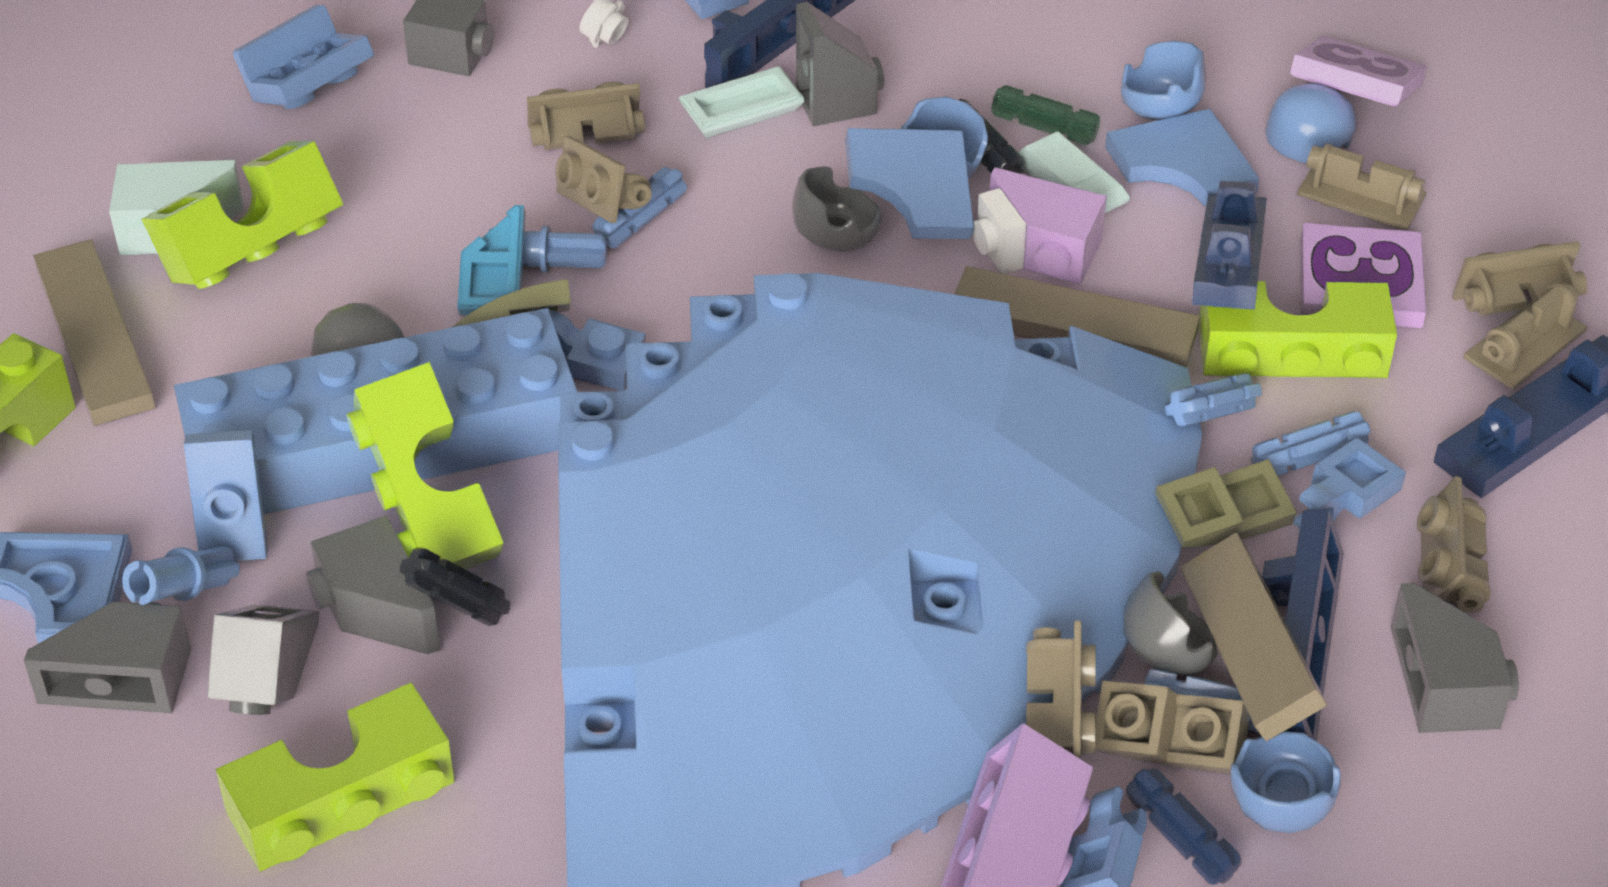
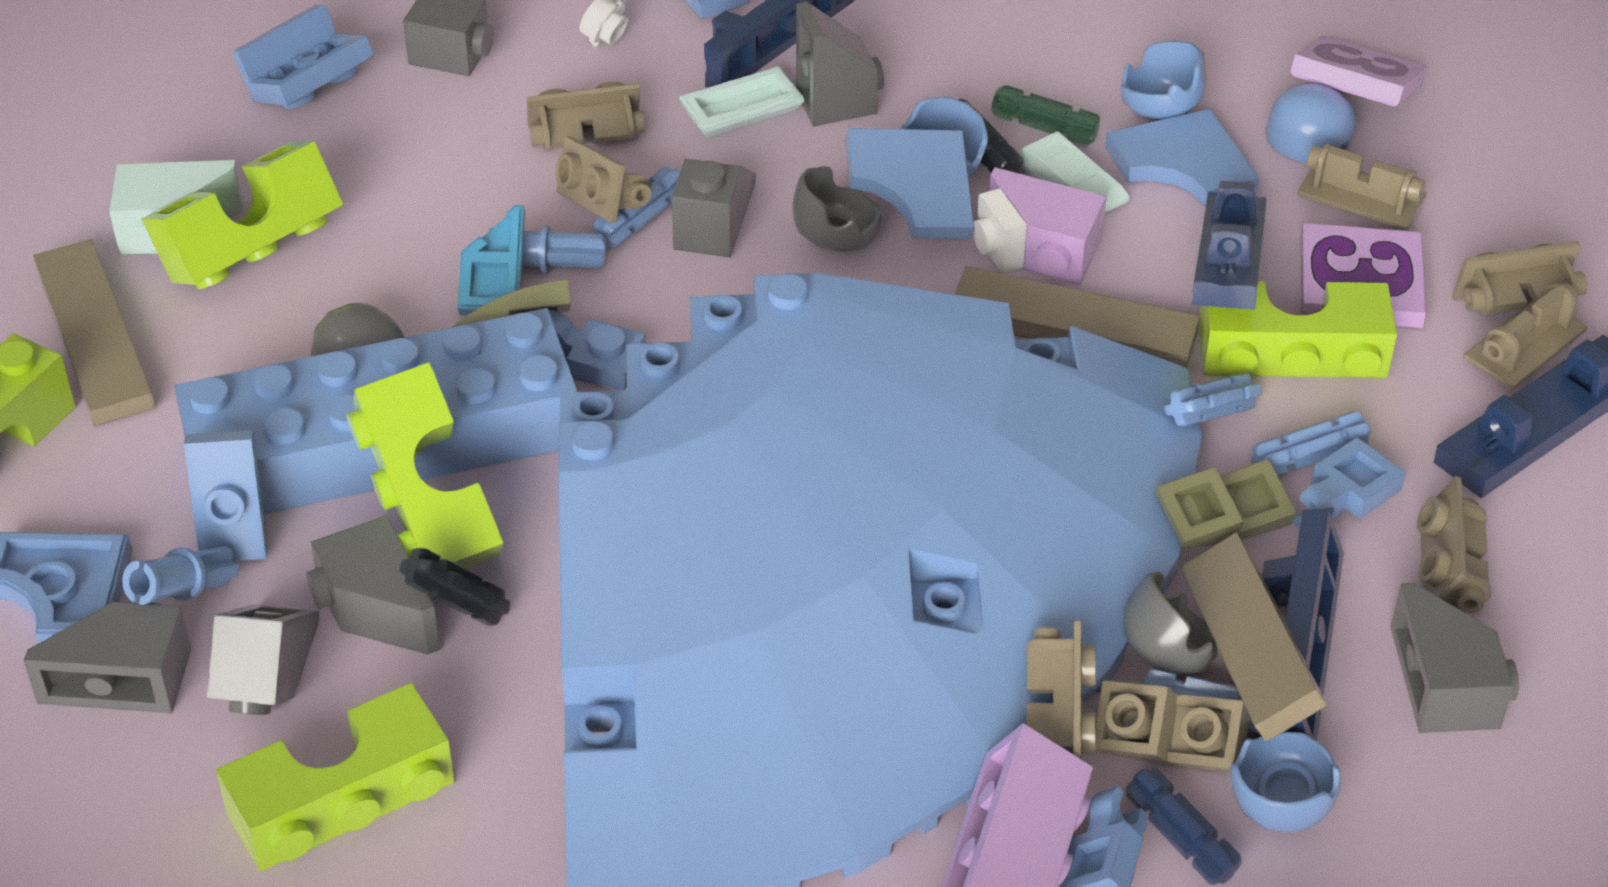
(710, 206): none -> dark grey slope

